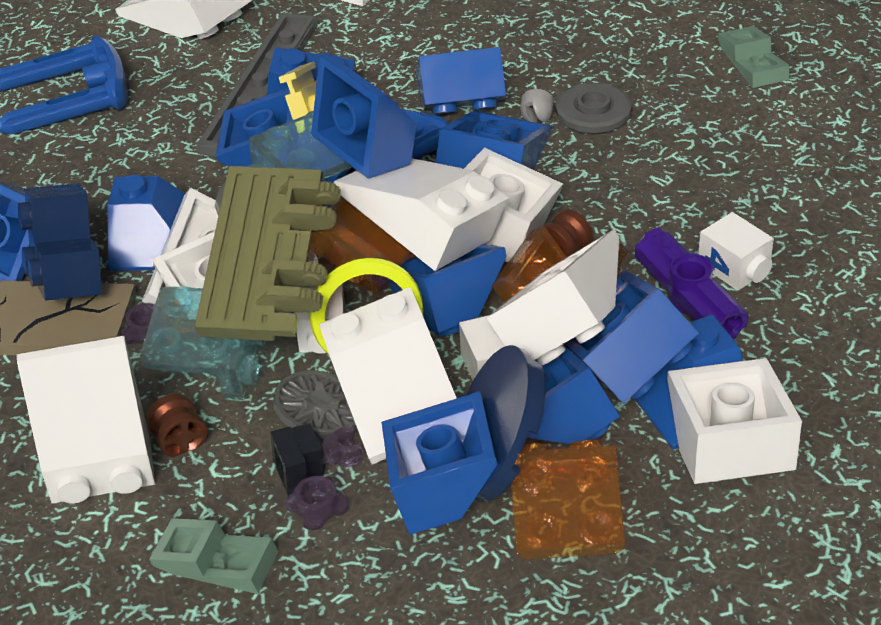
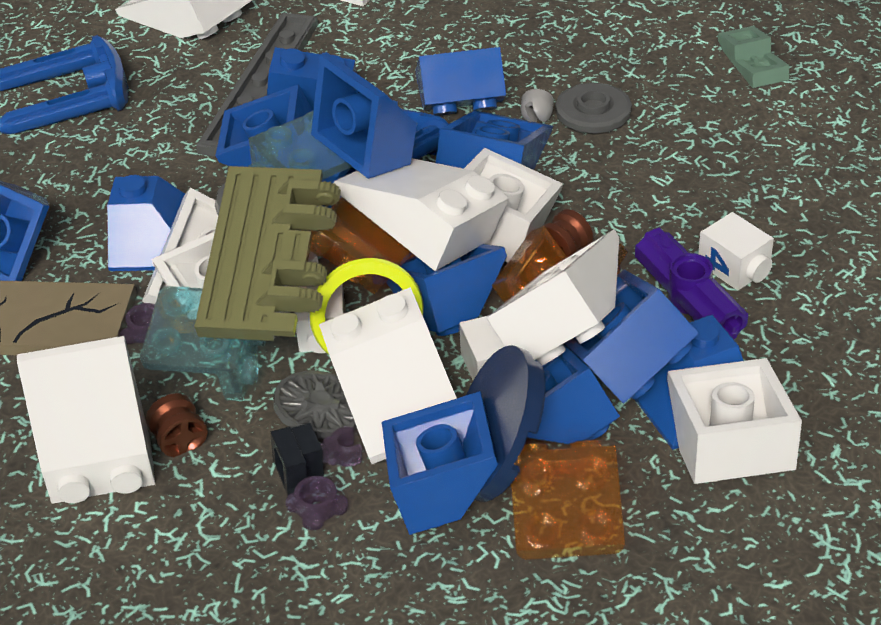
(60, 249): dark blue brick -> none
(206, 554): sand green slope -> none
(301, 88): light yellow plate -> none

